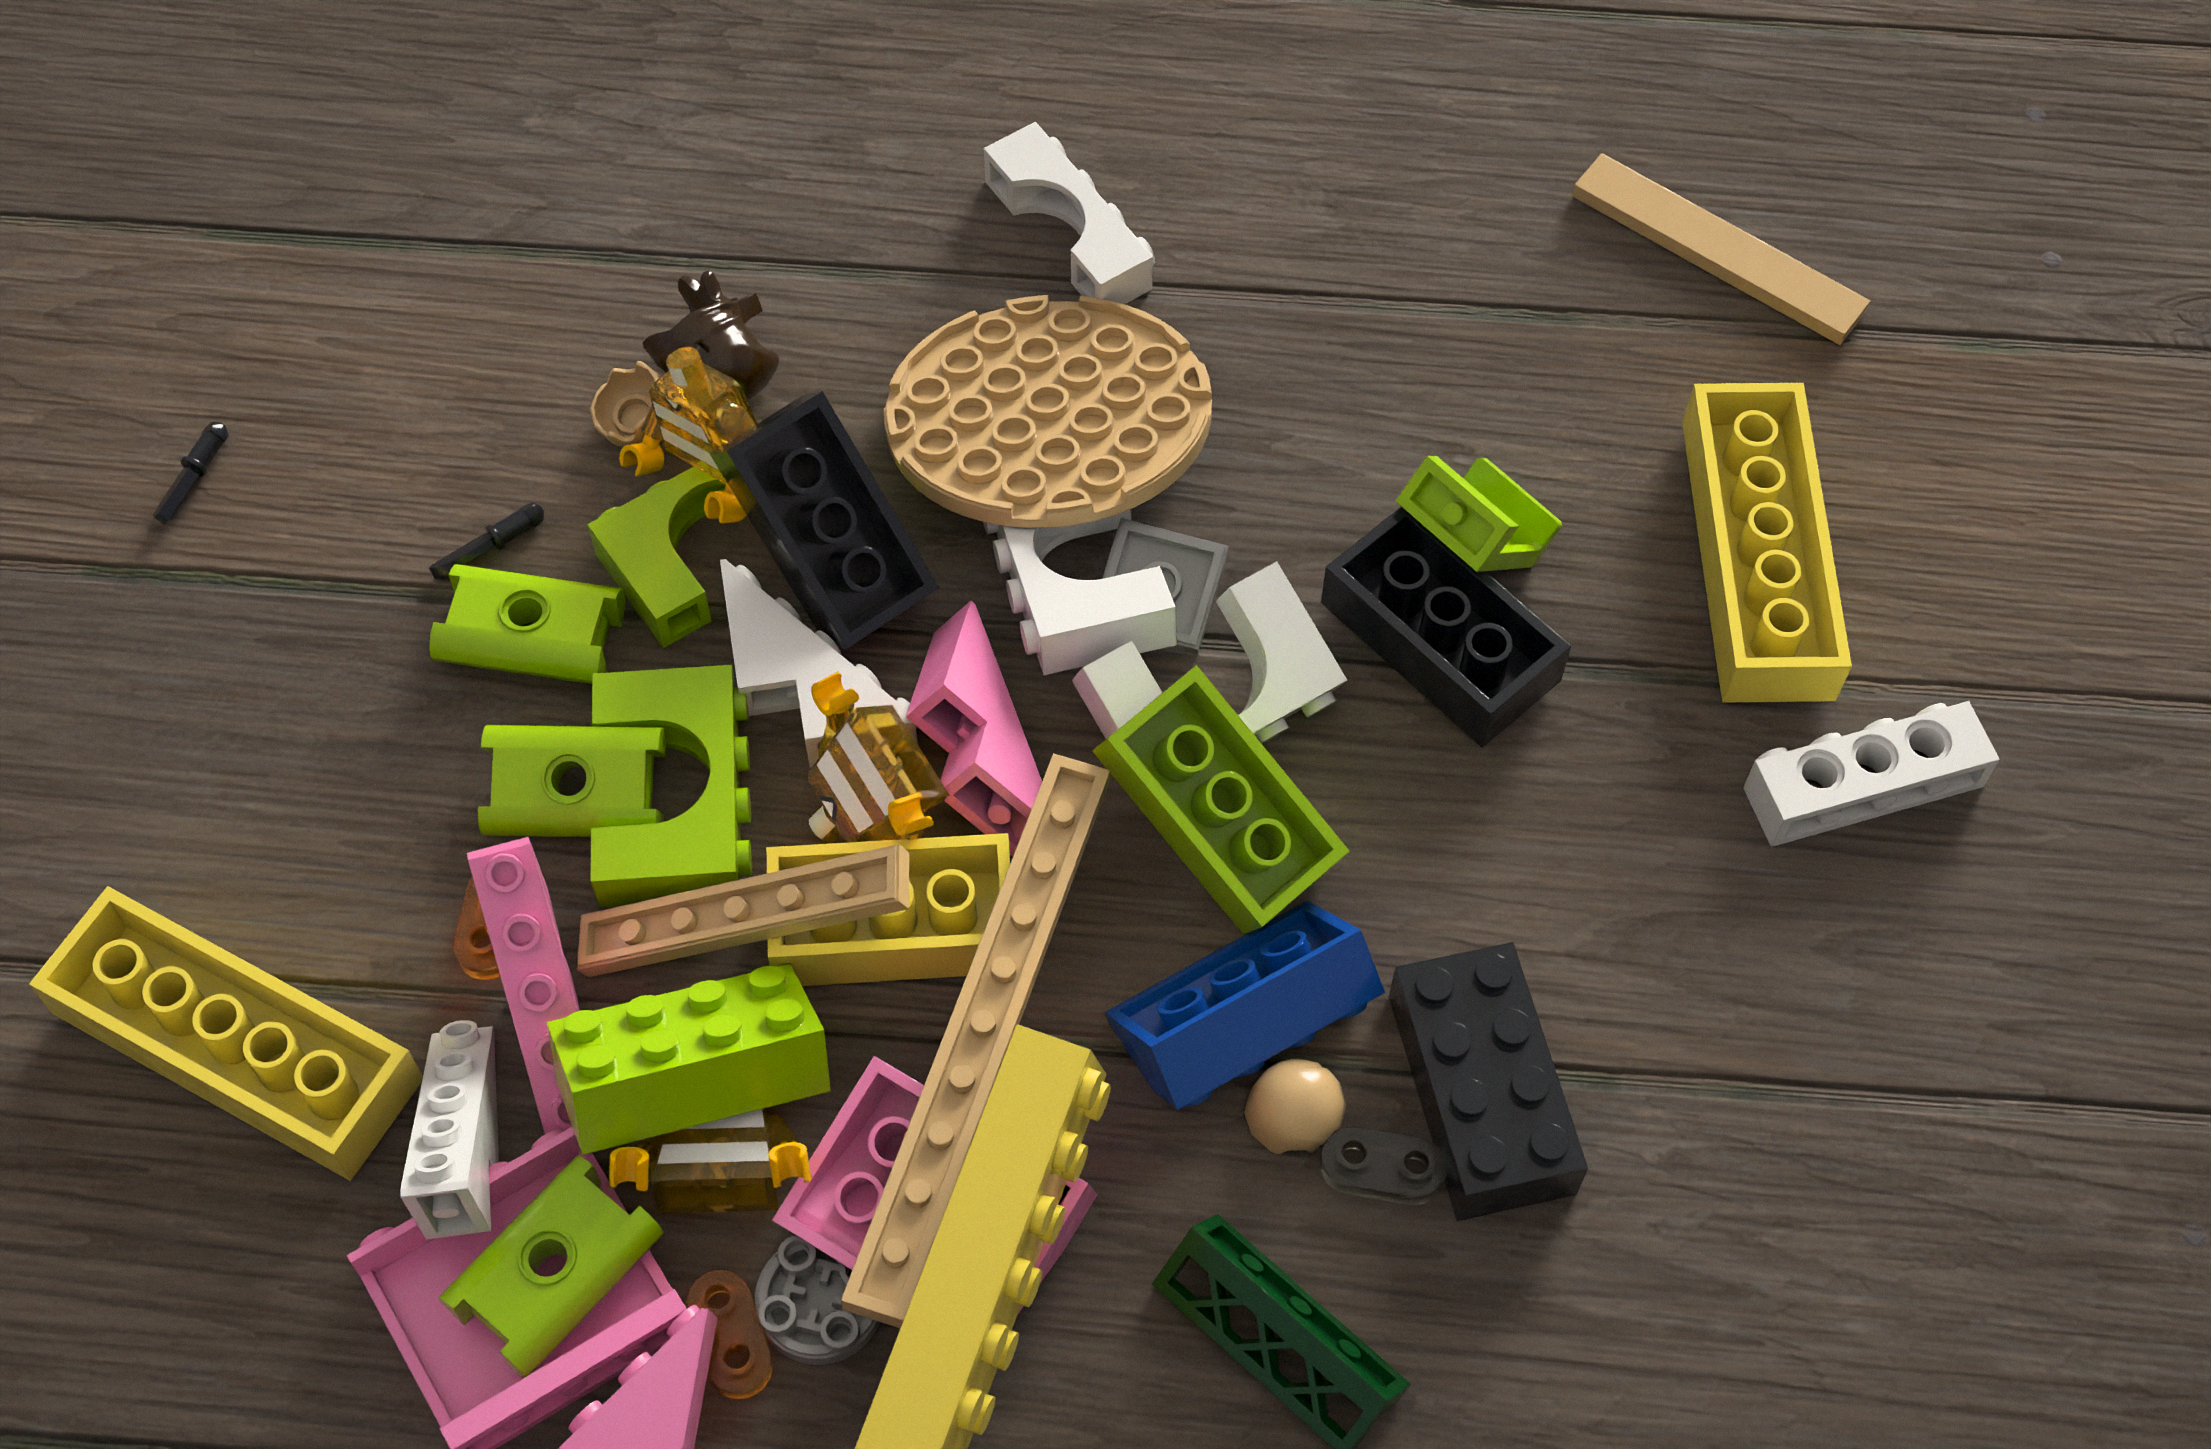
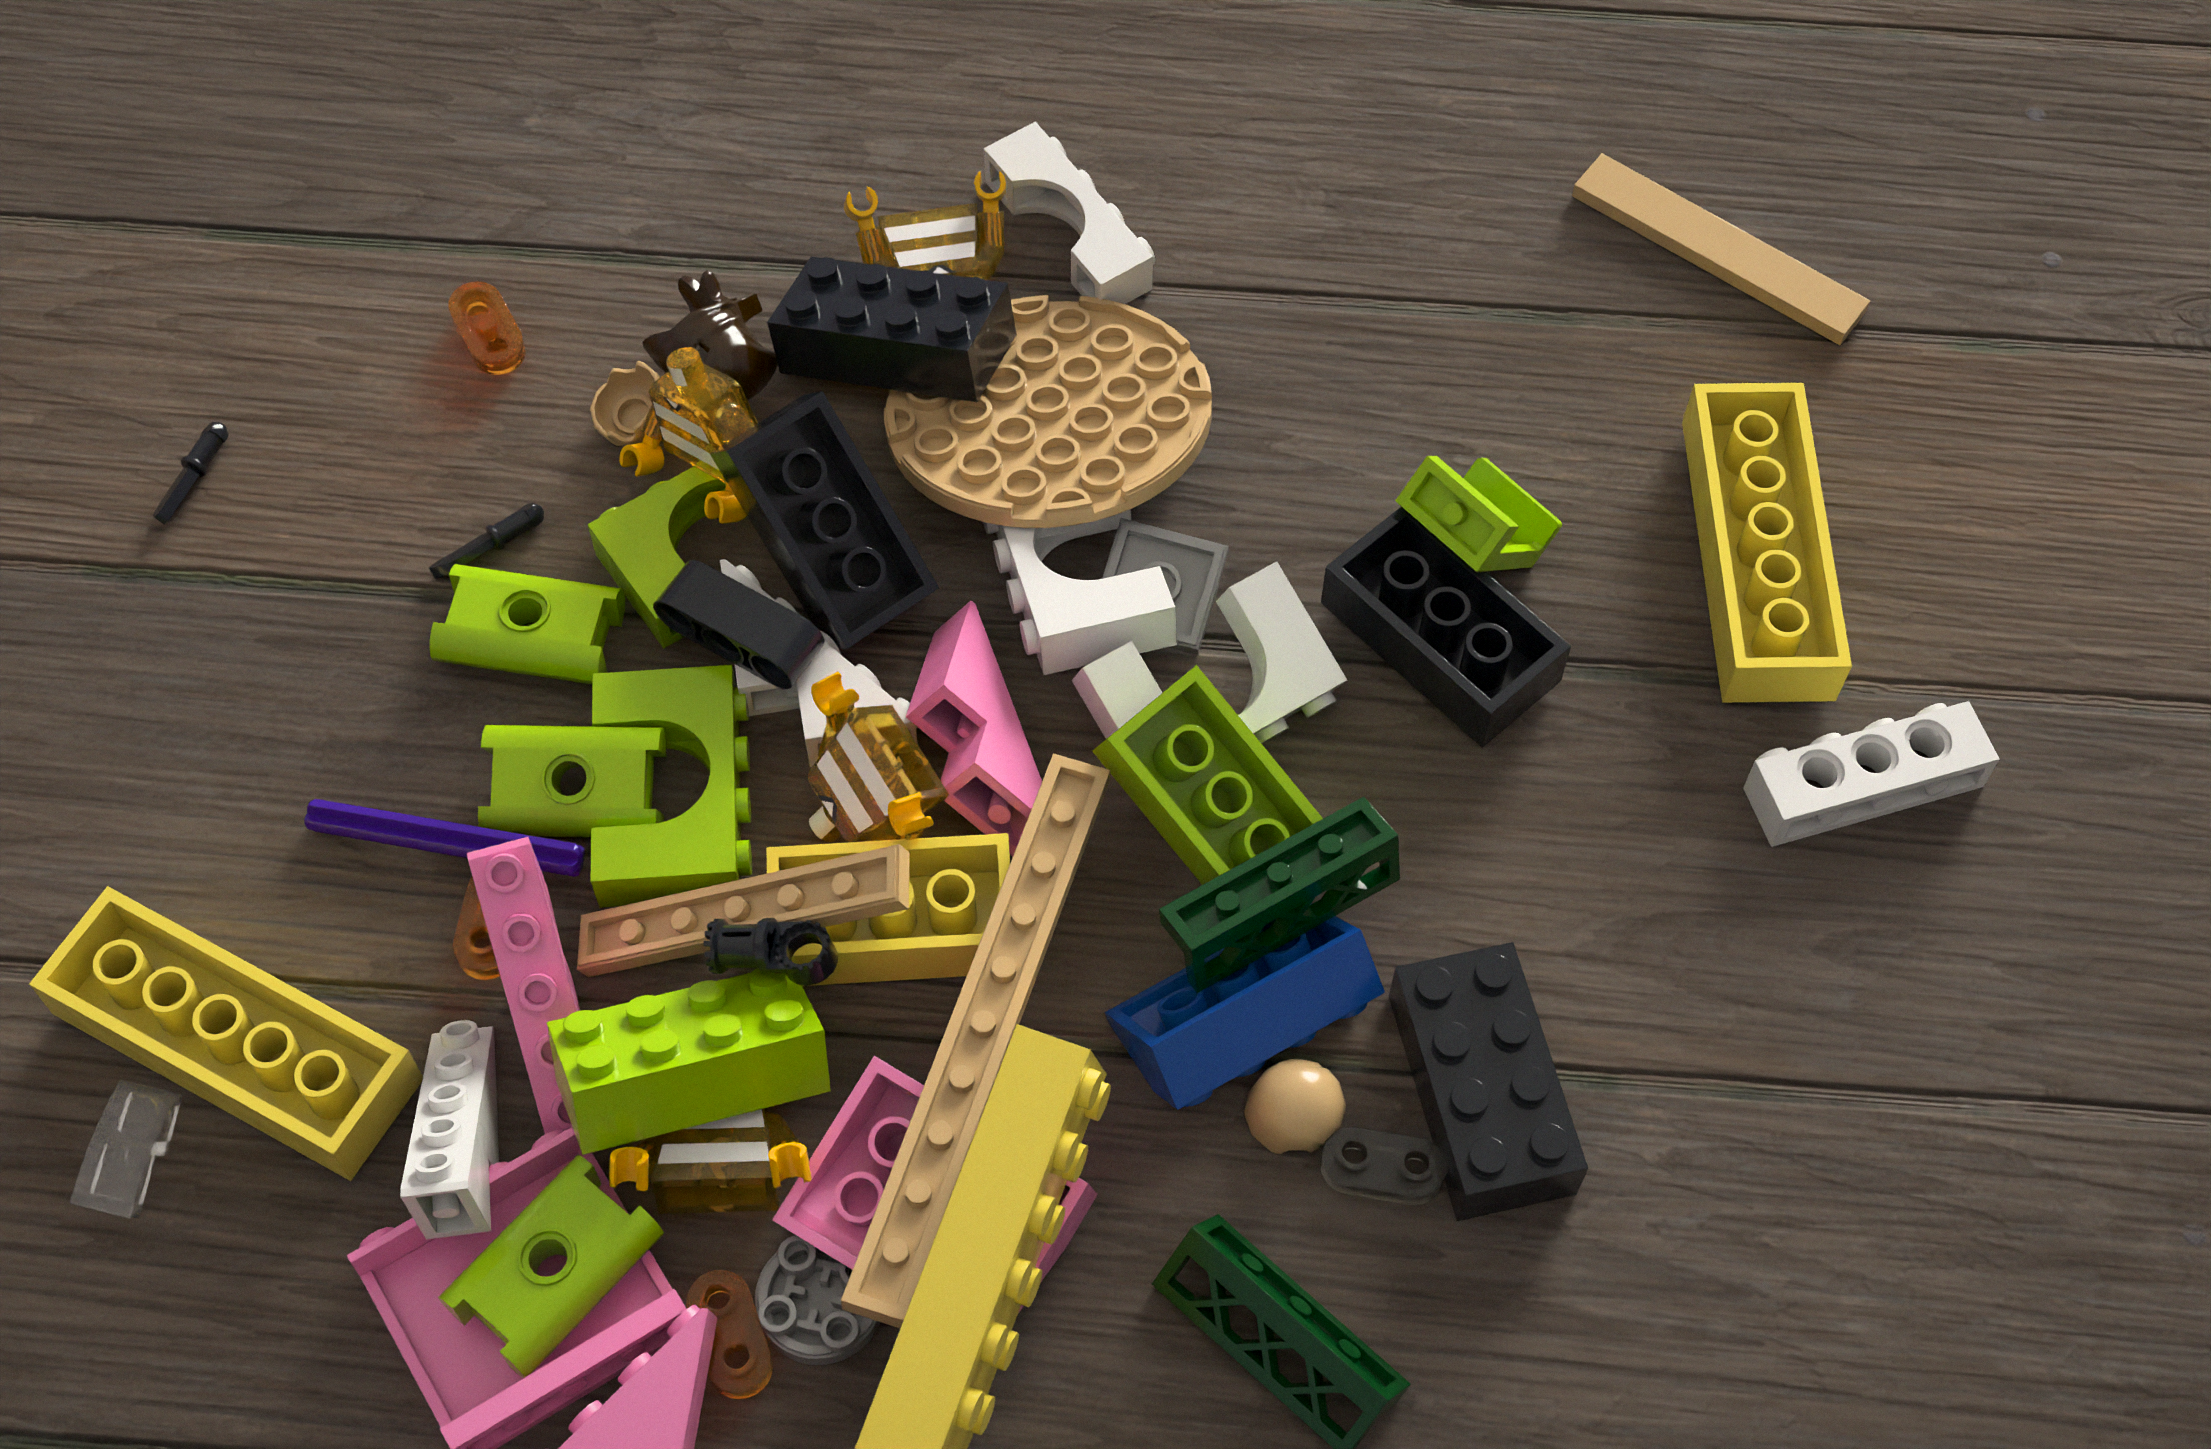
(124, 1148): none -> clear slope
(434, 834): none -> dark purple axle
(488, 332): none -> clear orange plate
(739, 624): none -> black beam
(770, 948): none -> black connector
(893, 328): none -> black brick
(936, 240): none -> torso
(1281, 887): none -> dark green fence

